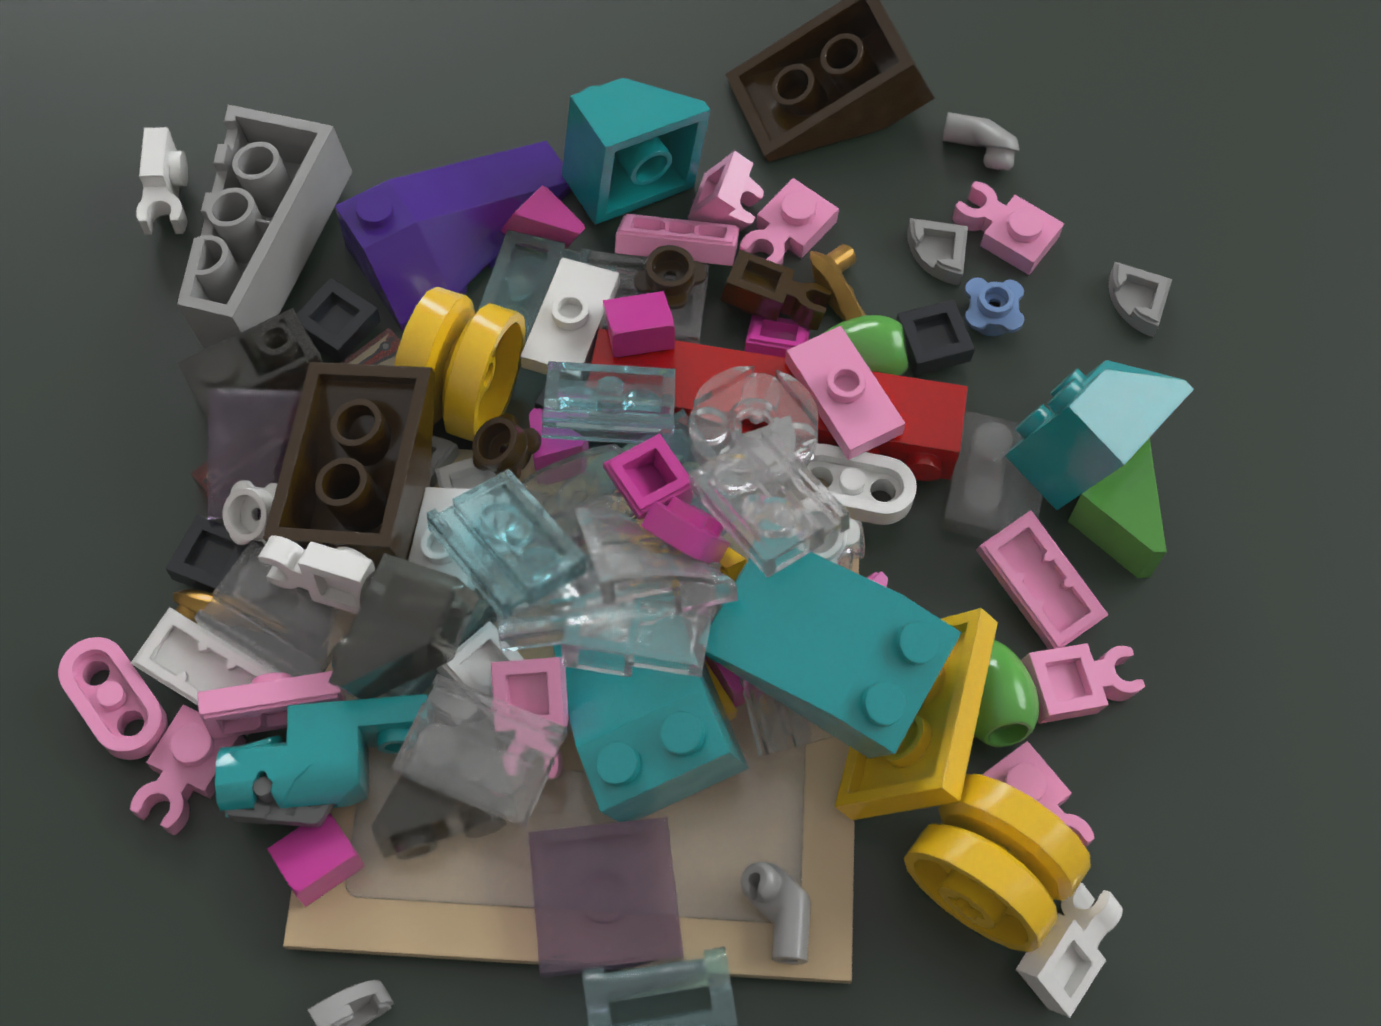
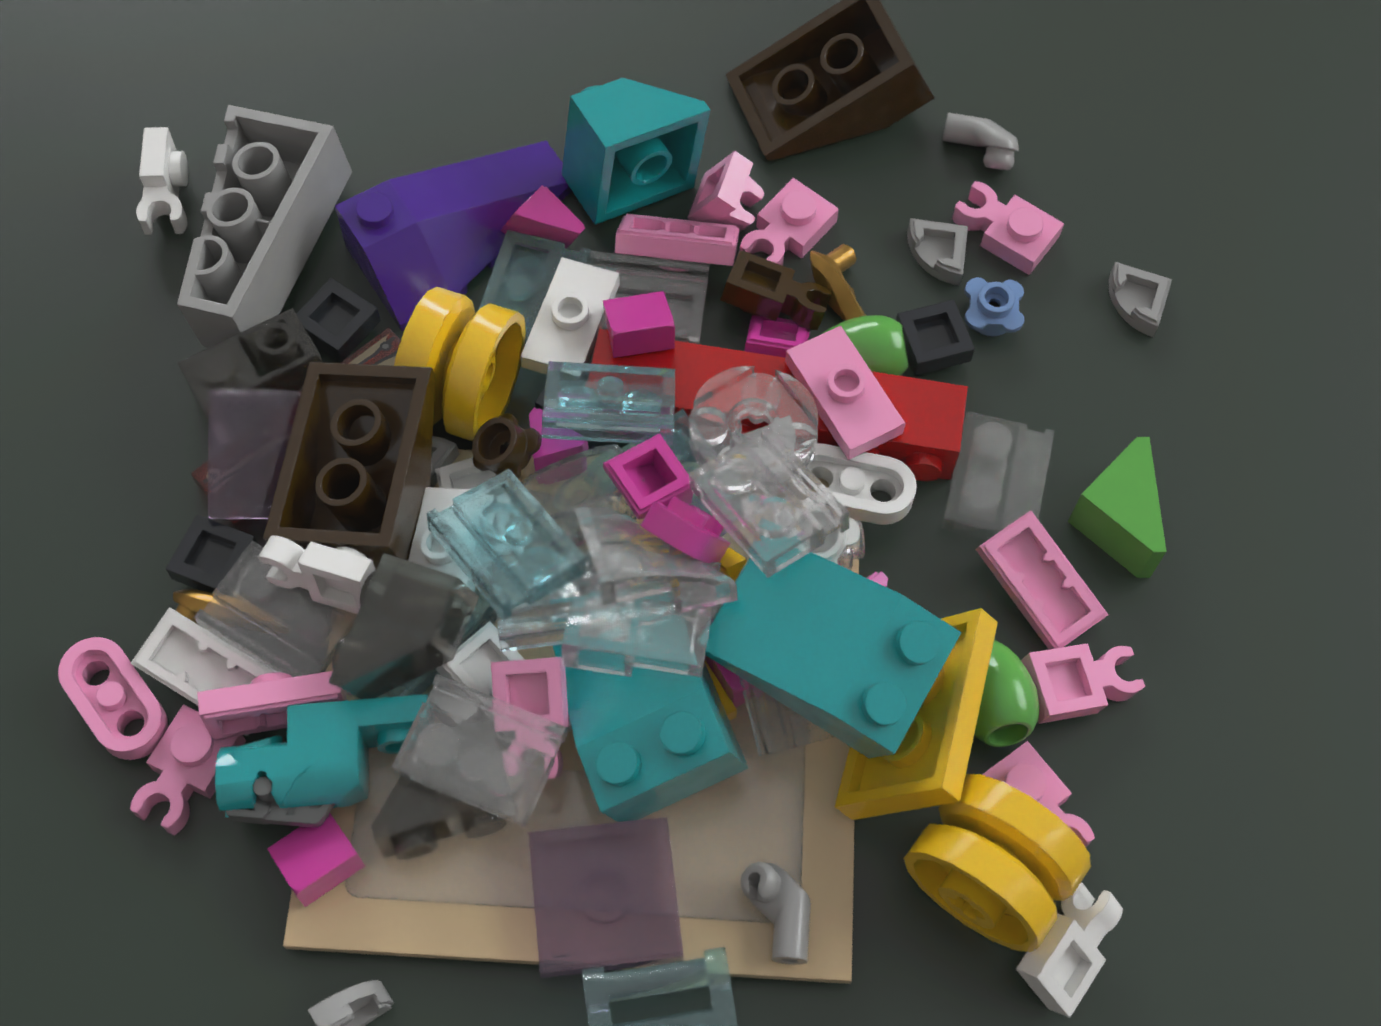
(241, 511): white plate -> none
(670, 261): dark brown plate -> none
(1092, 427): teal slope -> none

